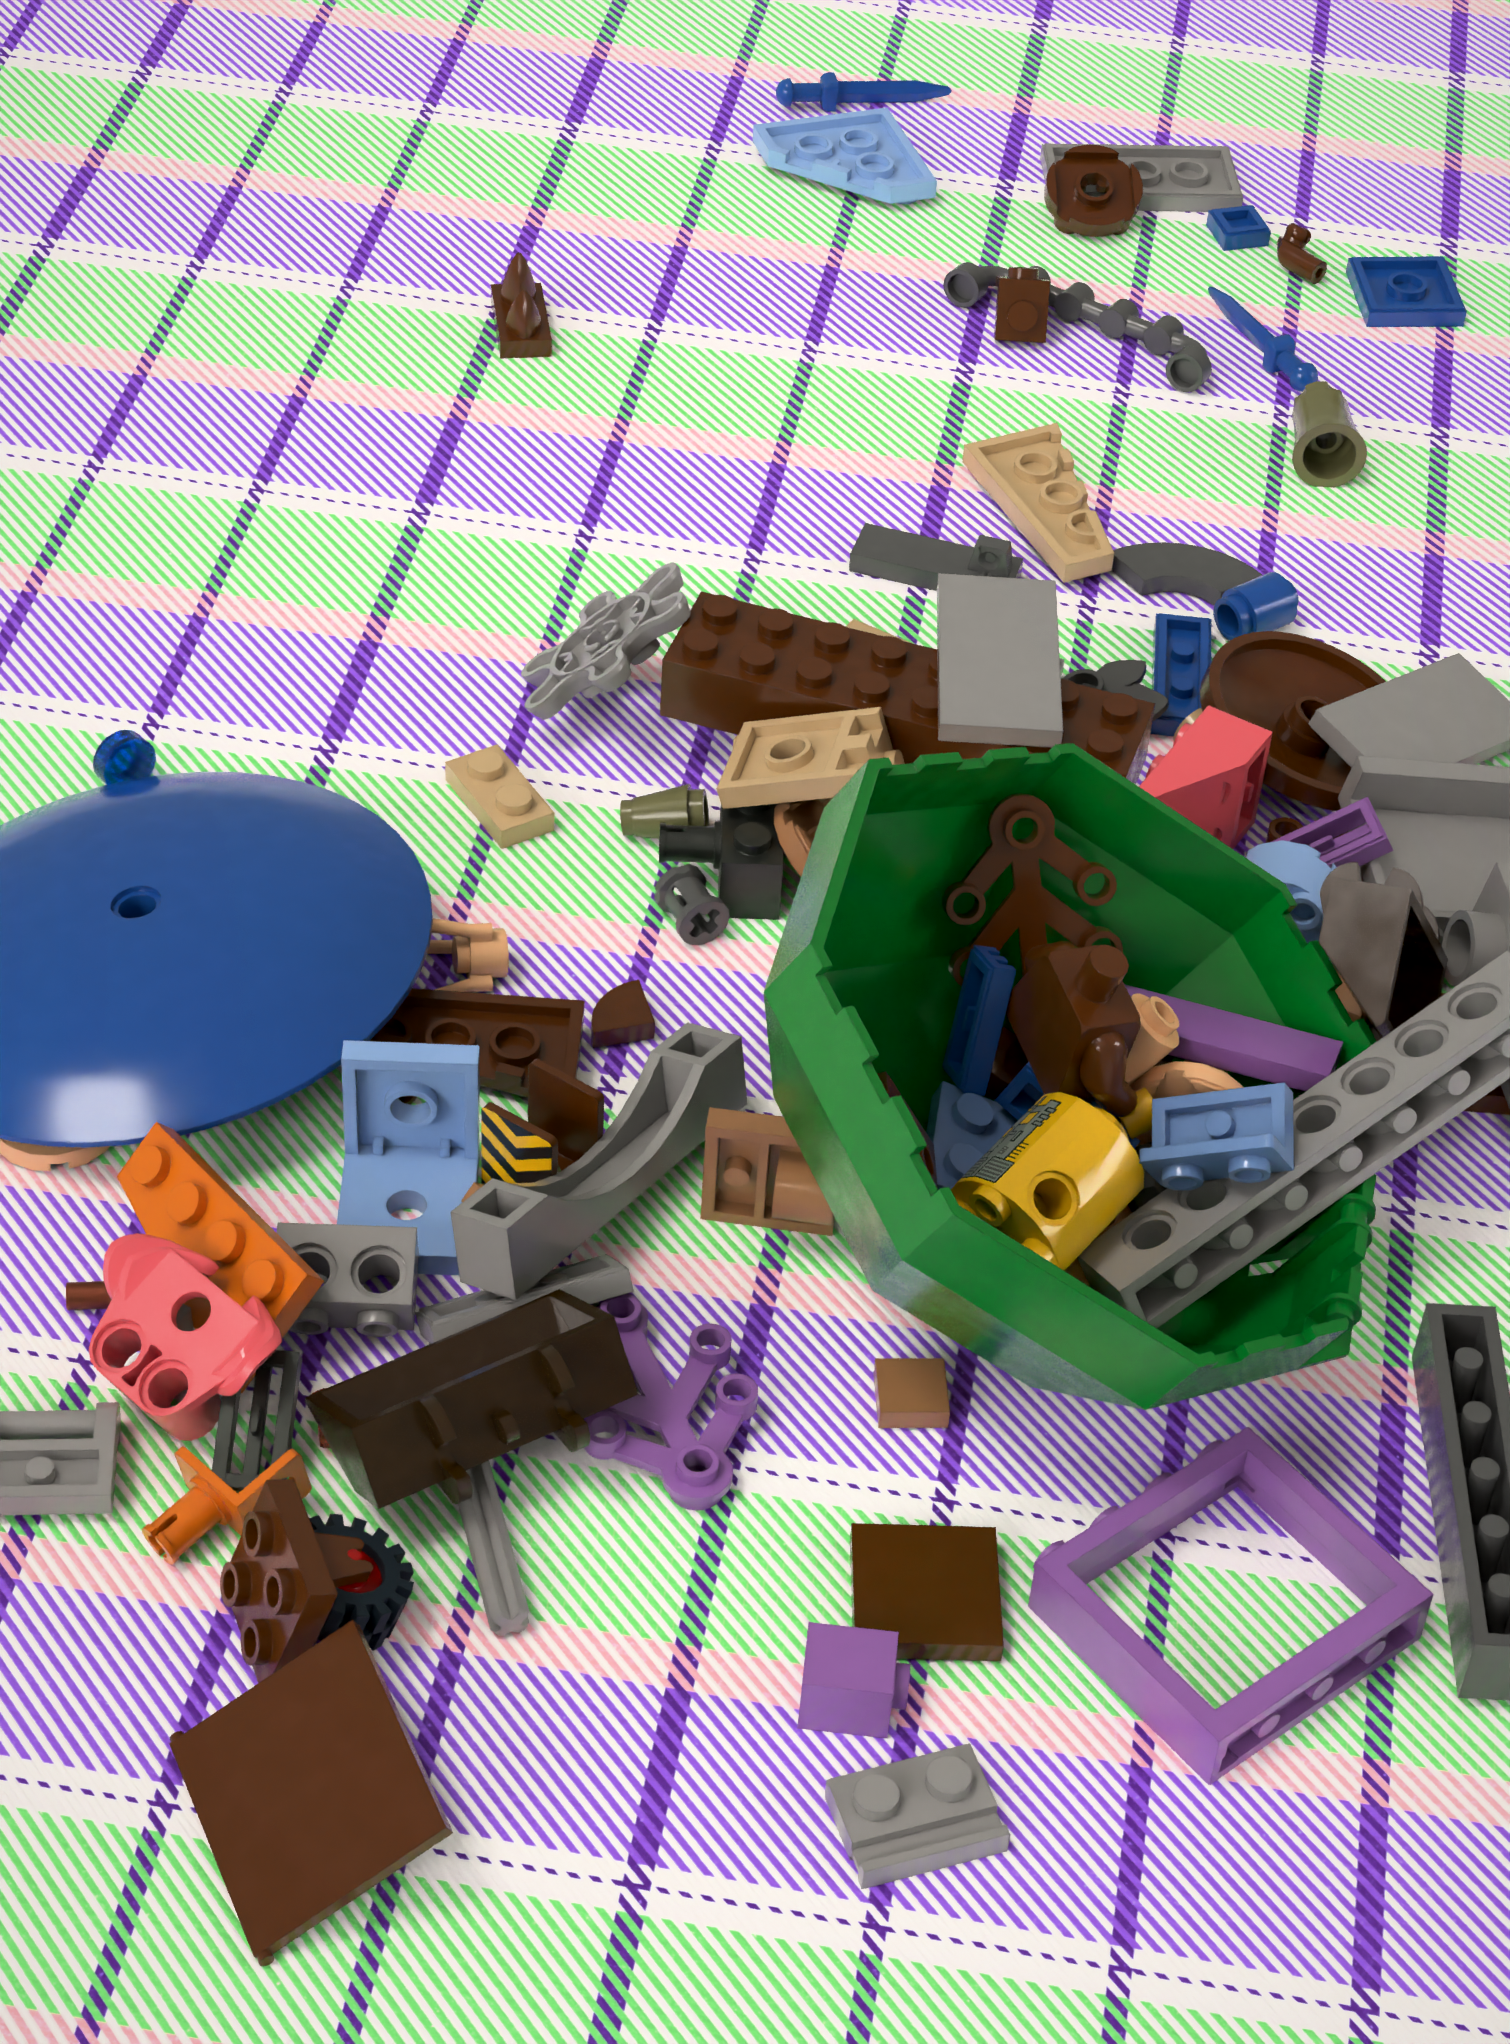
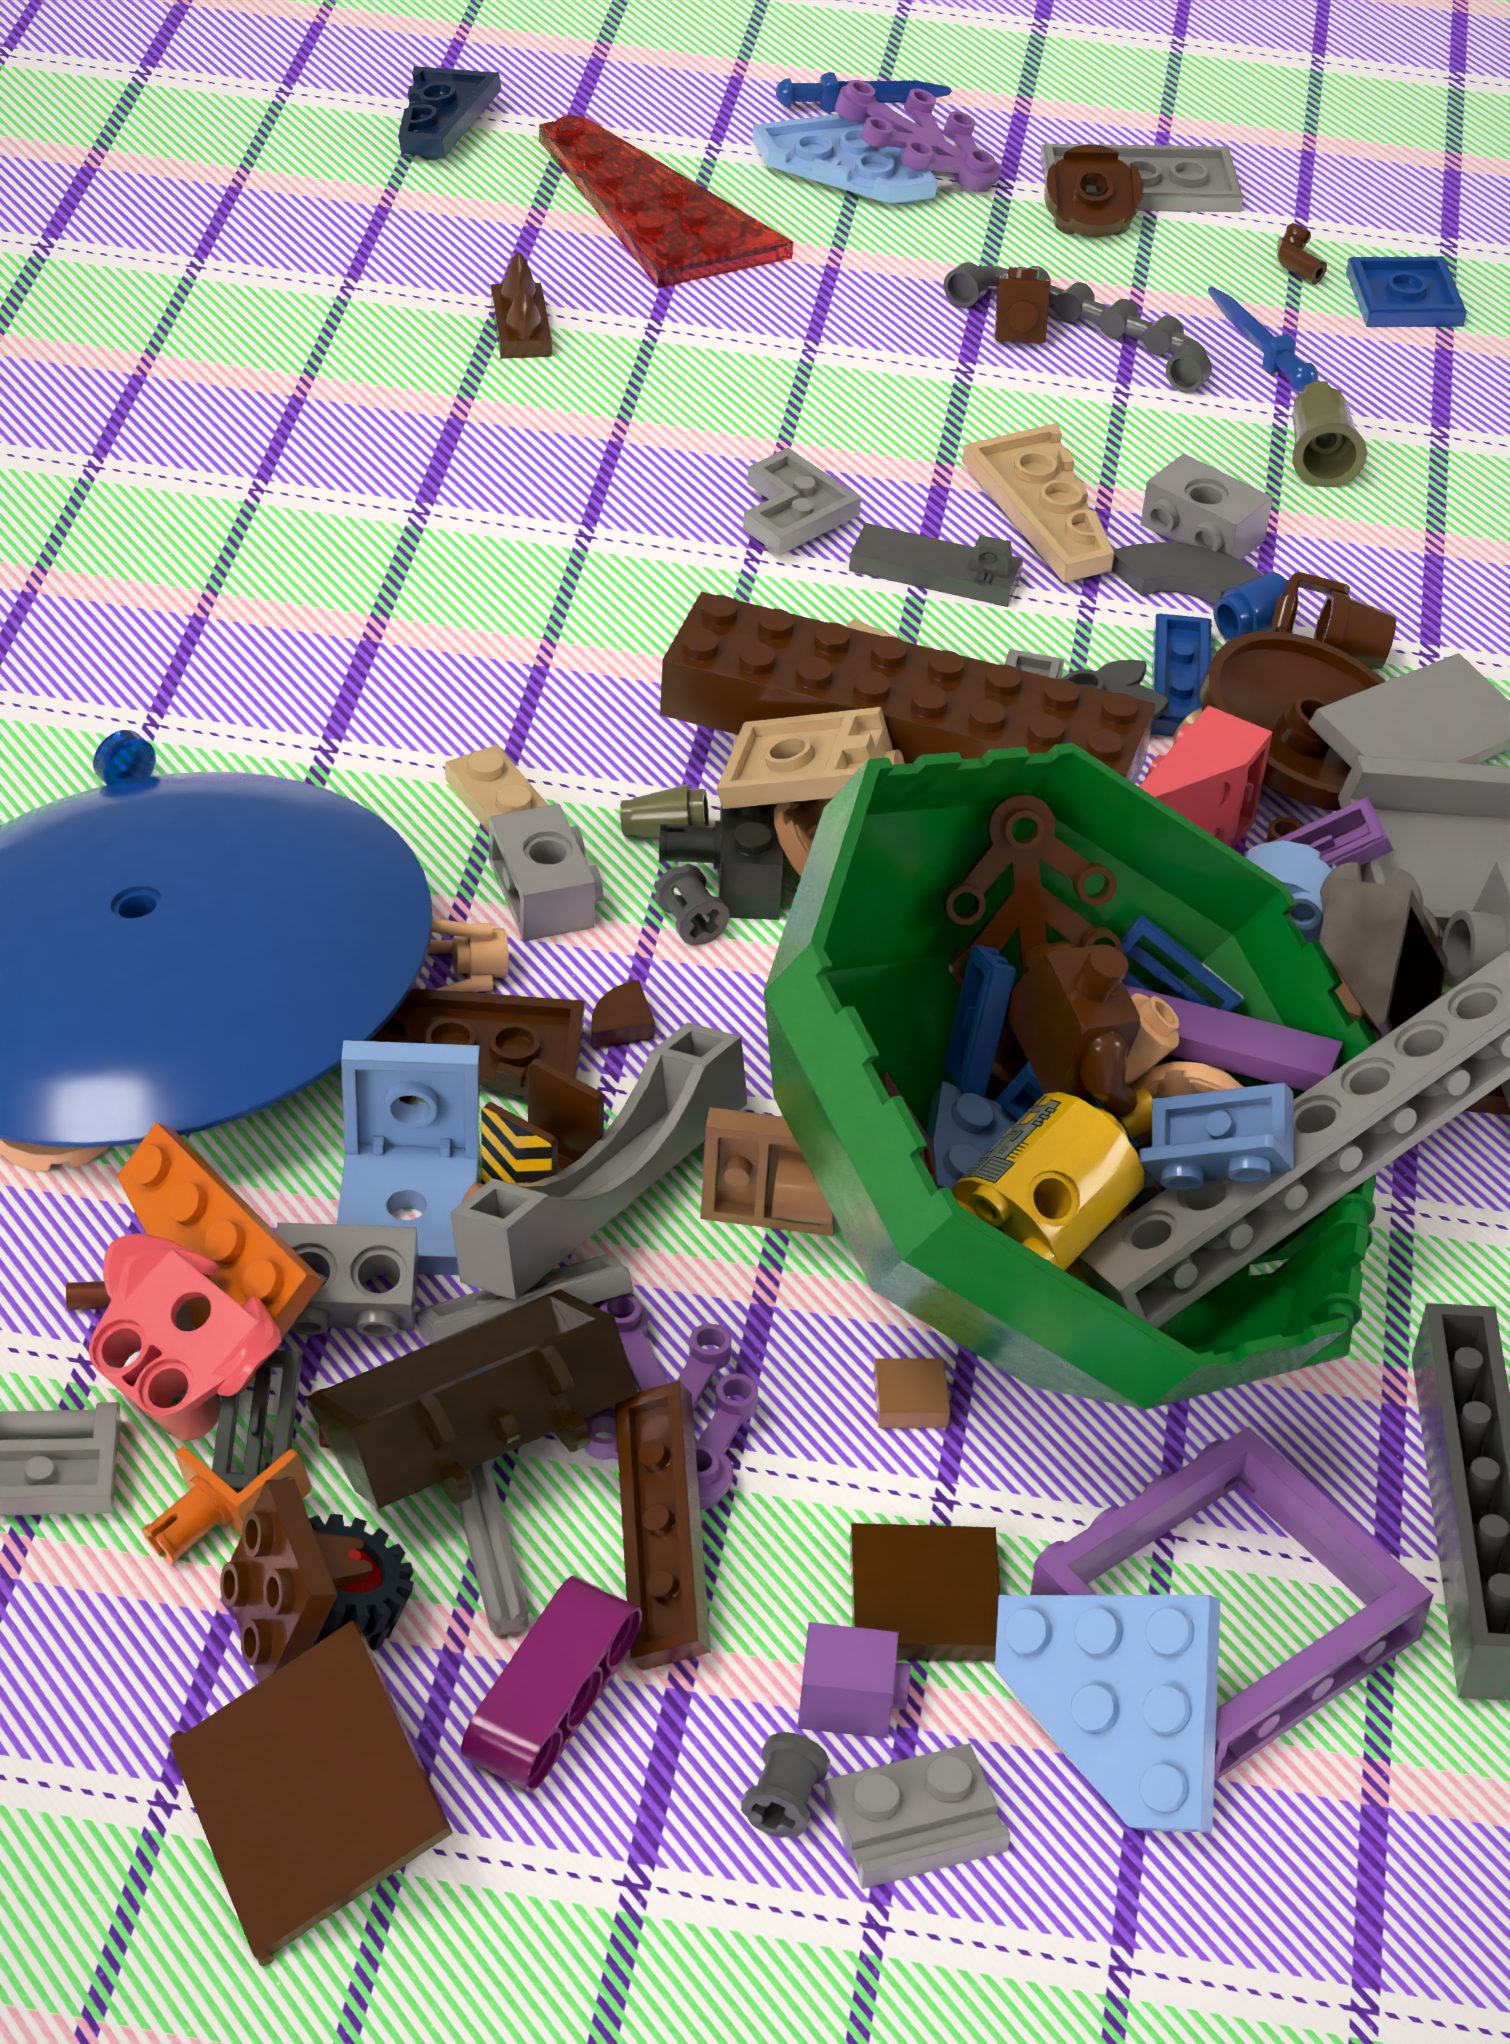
(443, 108): none -> dark blue wing
(543, 872): none -> light grey brick
(551, 1683): none -> magenta beam
(607, 642): light grey plate -> none
(656, 213): none -> clear red wing
(662, 1525): none -> reddish brown plate
(785, 1785): none -> dark grey bush
(800, 502): none -> light grey plate
(972, 166): none -> medium lavender plant
(998, 661): light grey tile -> none
(1123, 1695): none -> light blue plate
(1146, 927): none -> blue tile
(1205, 508): none -> light grey brick
(1238, 227): blue tile -> none
(1342, 622): none -> reddish brown piece

